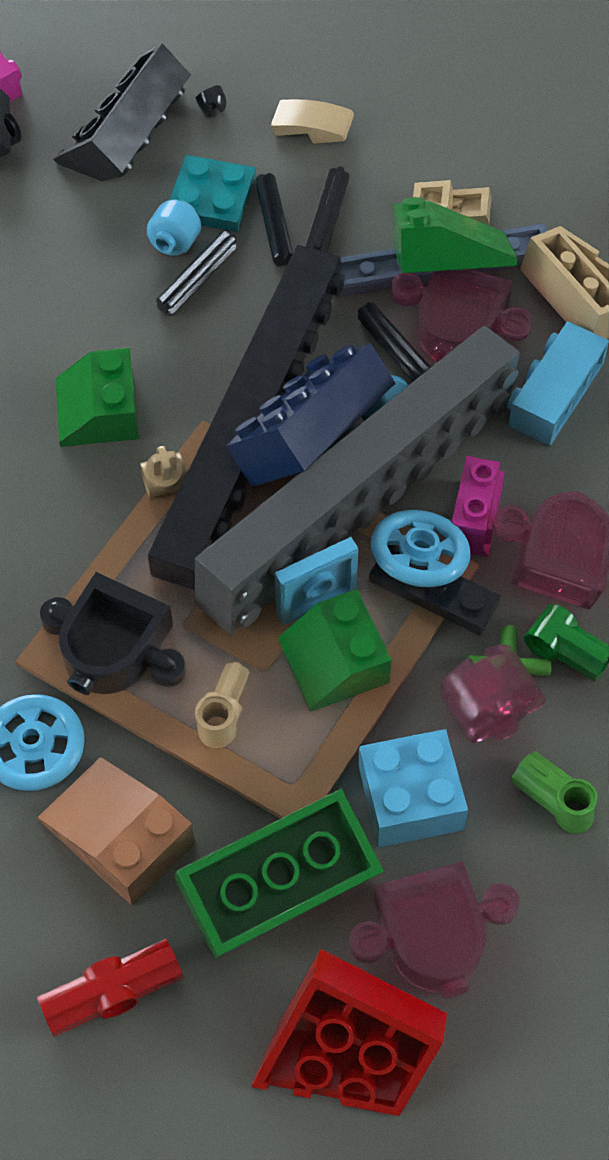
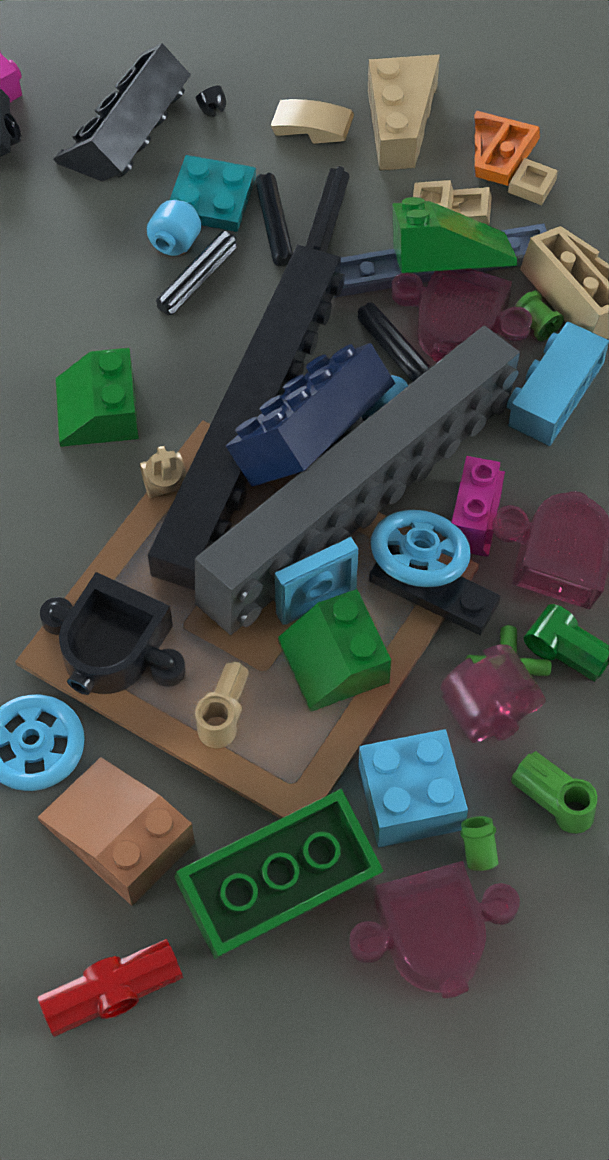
(352, 1039): red wedge -> none
(399, 105): none -> tan wedge
(479, 843): none -> bright green piece
(501, 146): none -> orange wing
(532, 181): none -> tan plate
(543, 318): none -> bright green bush

